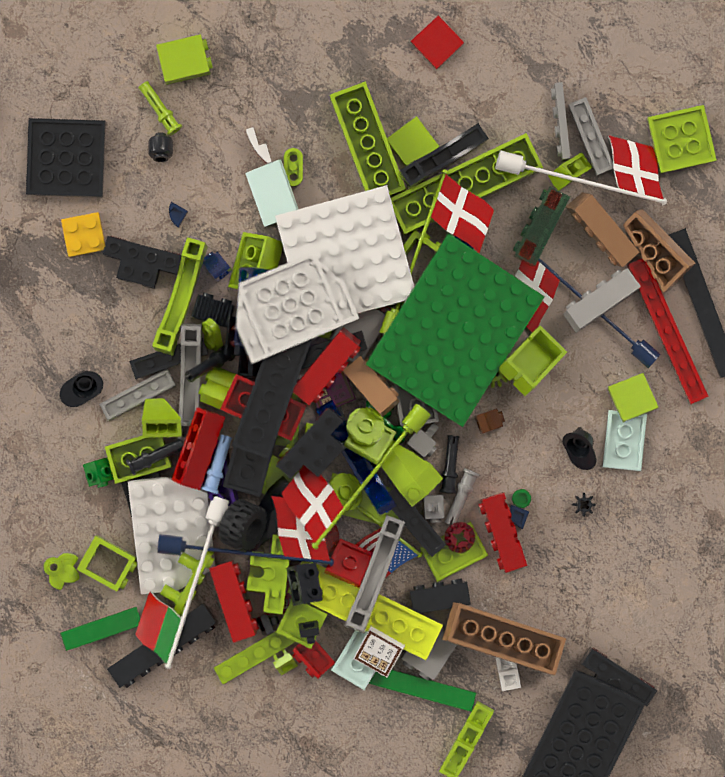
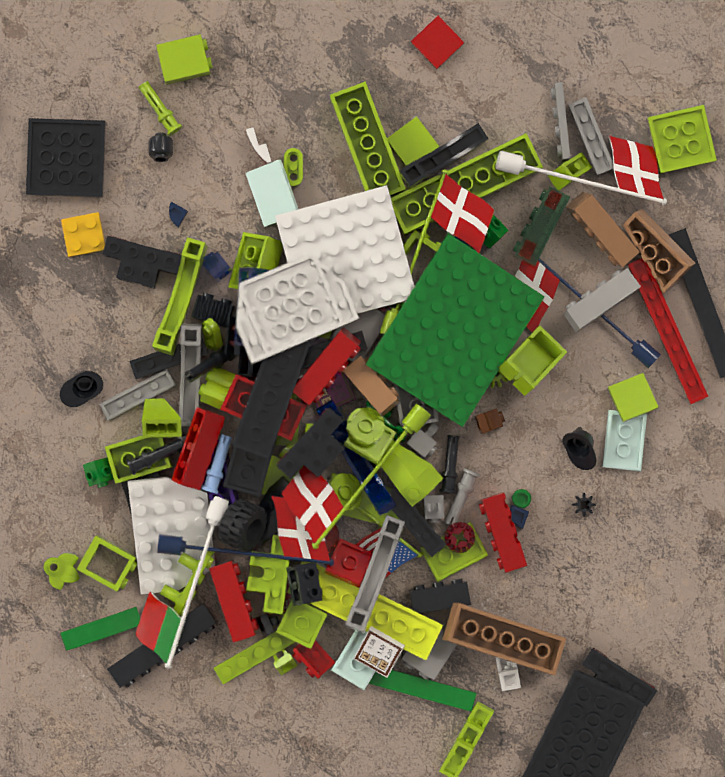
(309, 630): black tile -> none
(495, 232): none -> green brick

